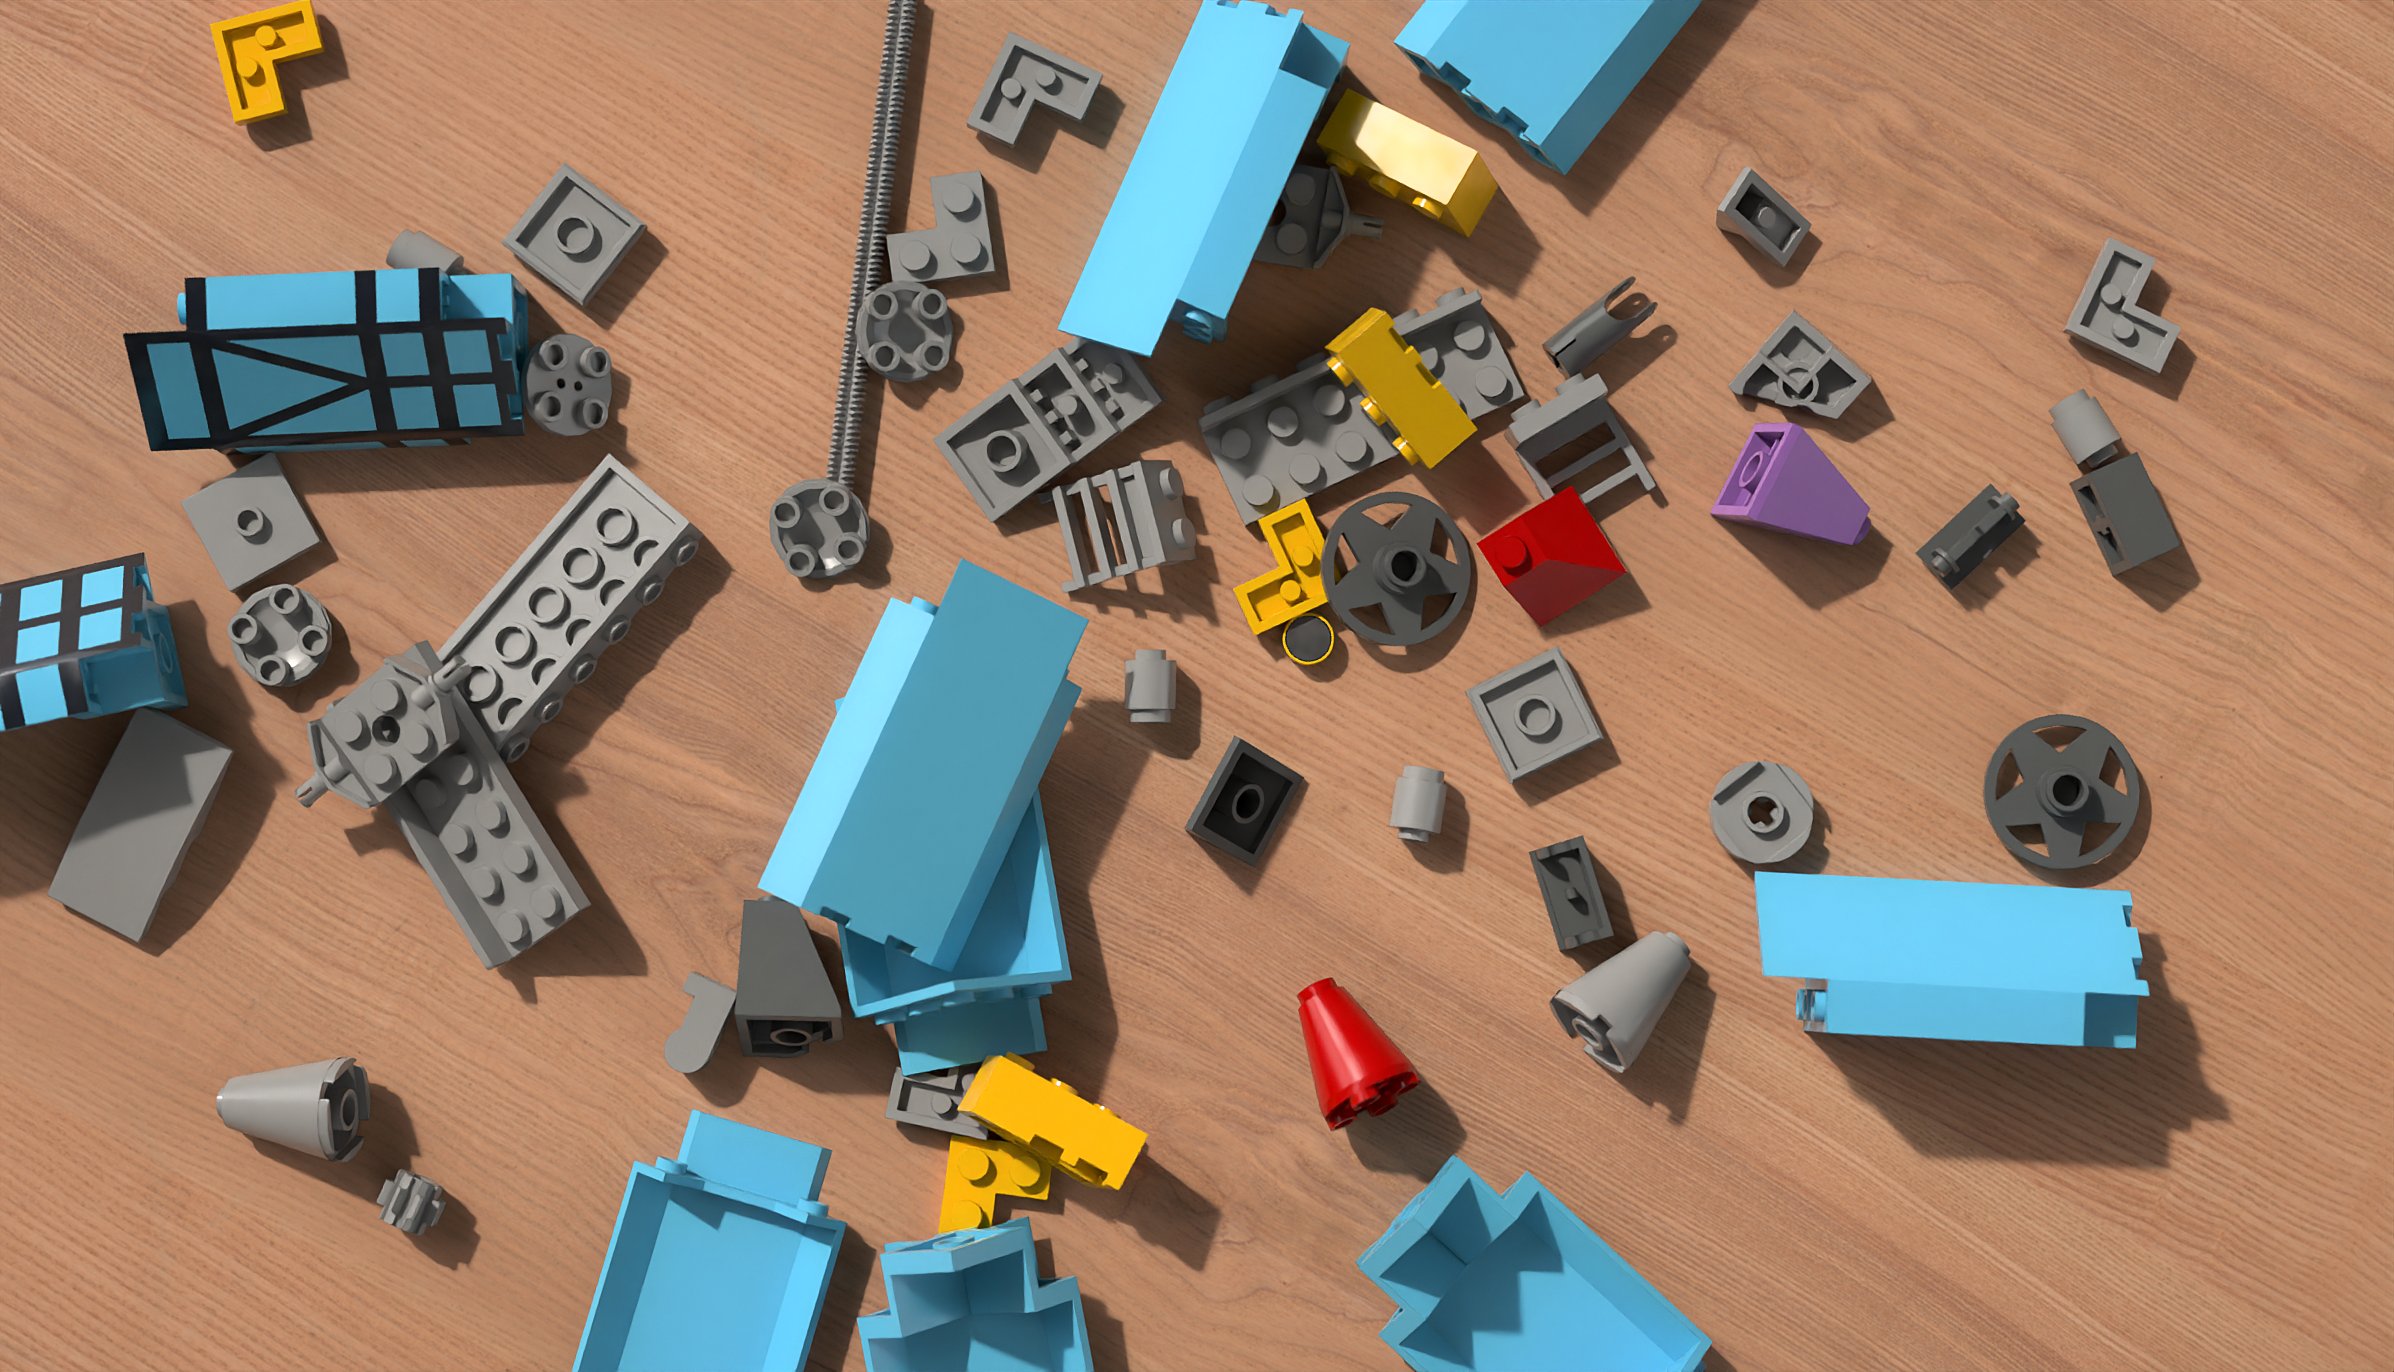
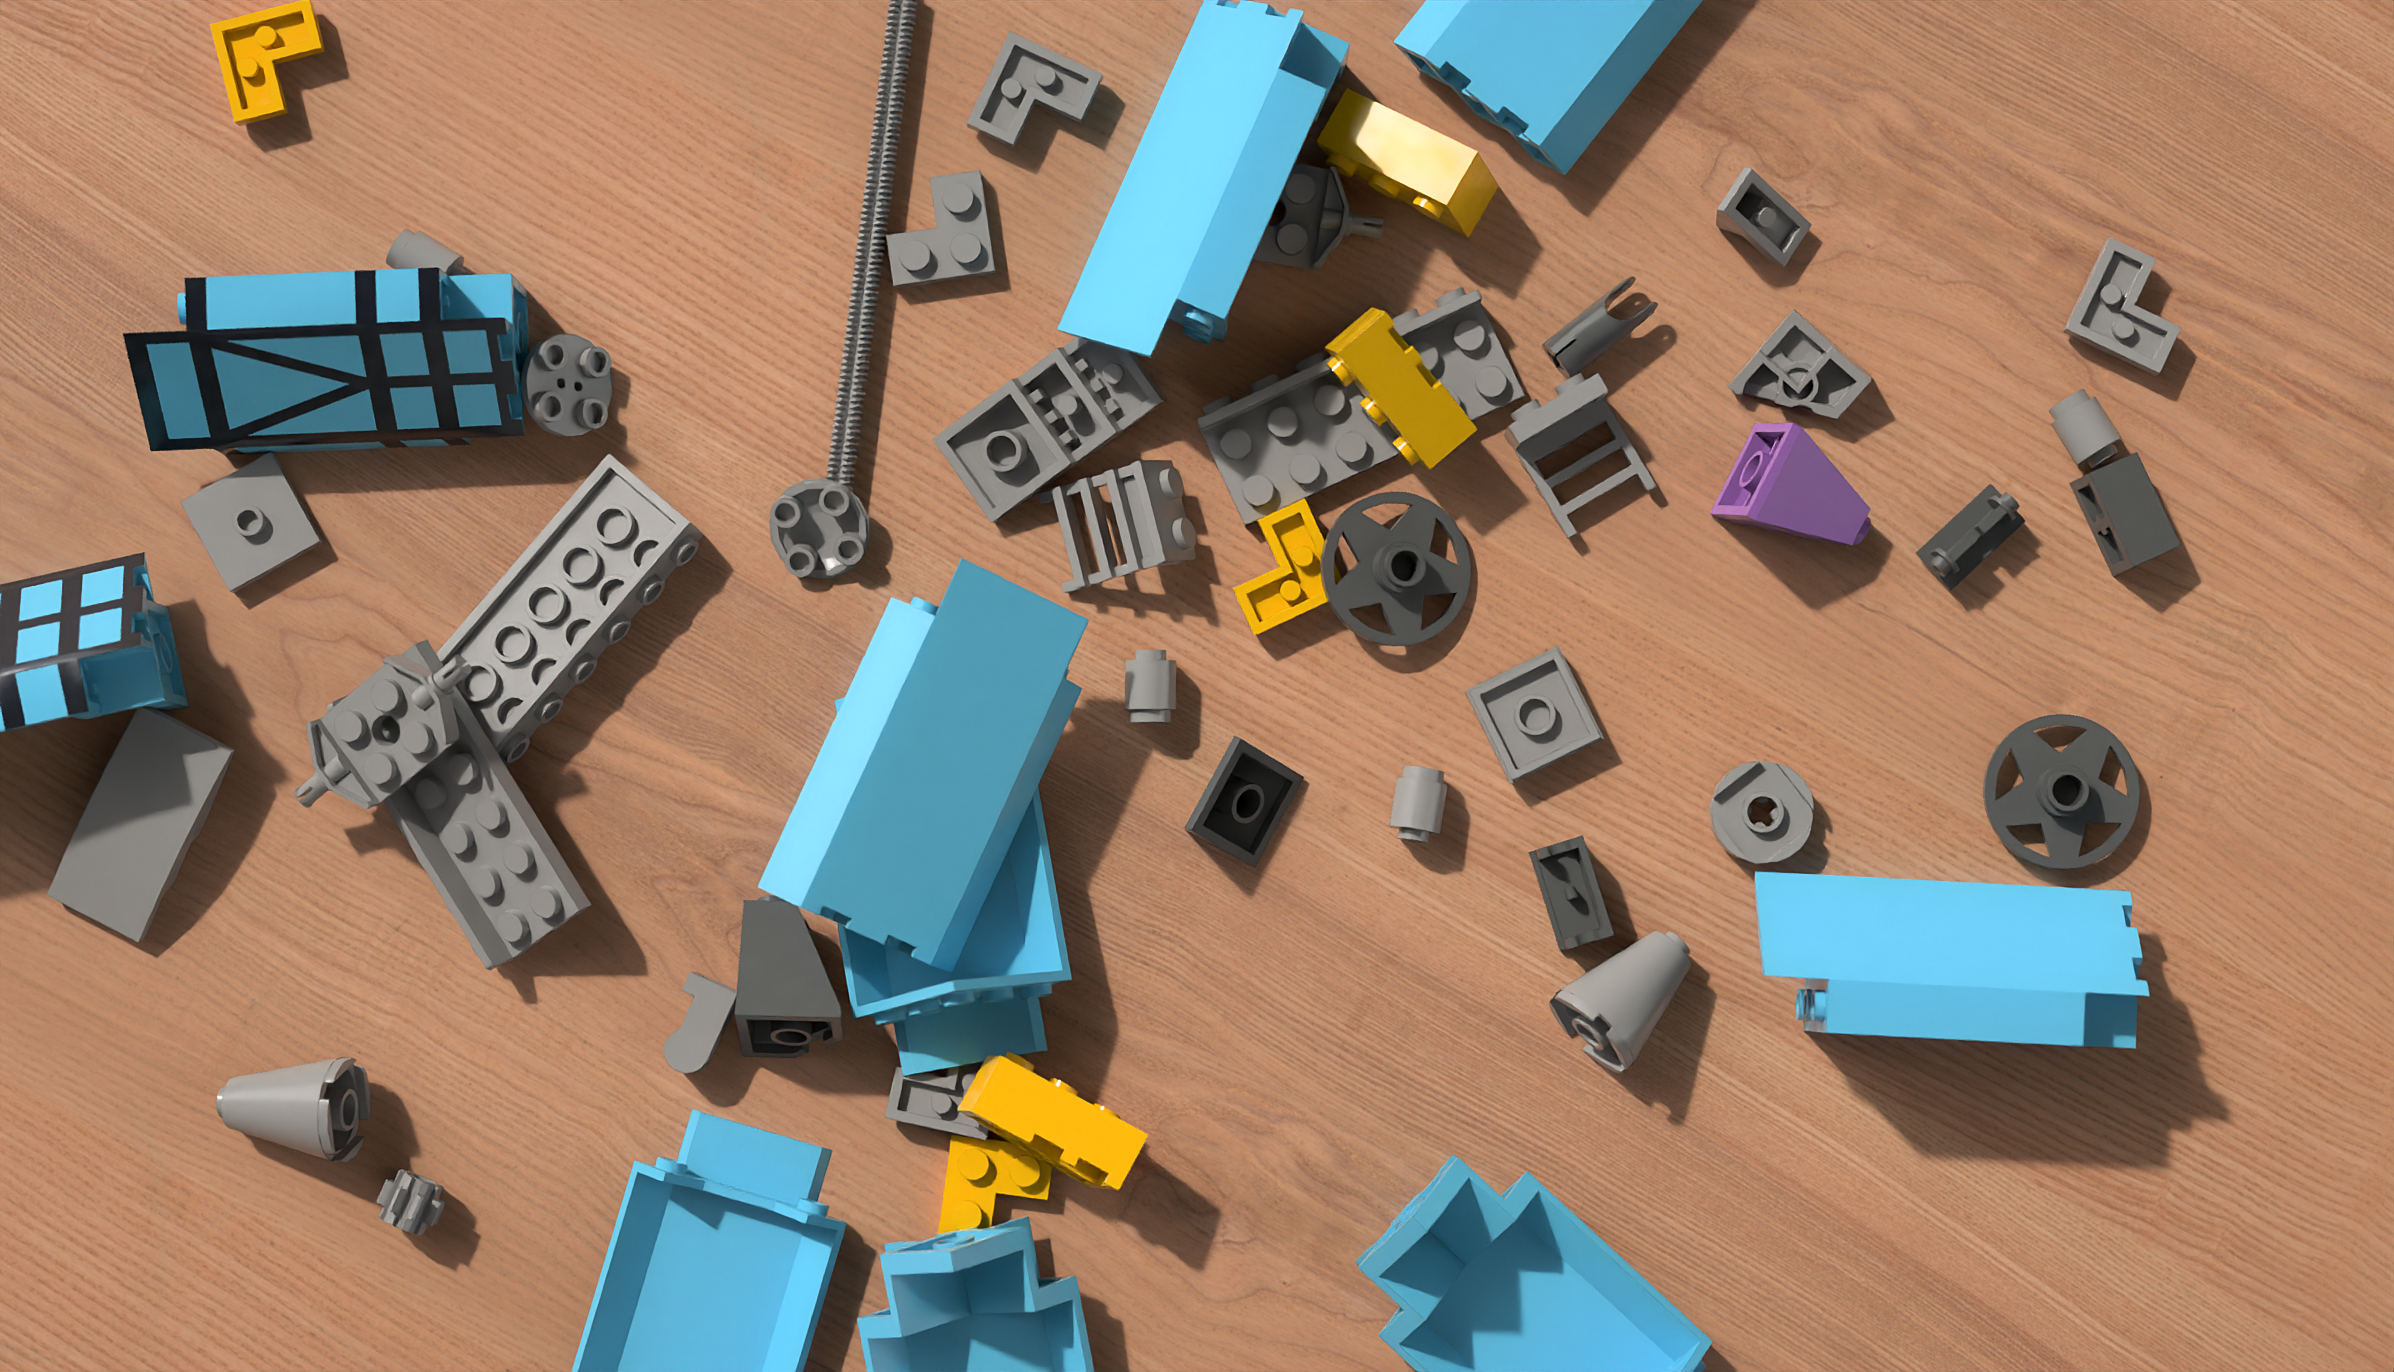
(281, 635): light grey dish -> none
(574, 234): light grey plate -> none
(905, 331): light grey dish -> none
(1308, 639): flat silver tile -> none
(1350, 1056): red cone -> none
(1552, 556): red slope -> none

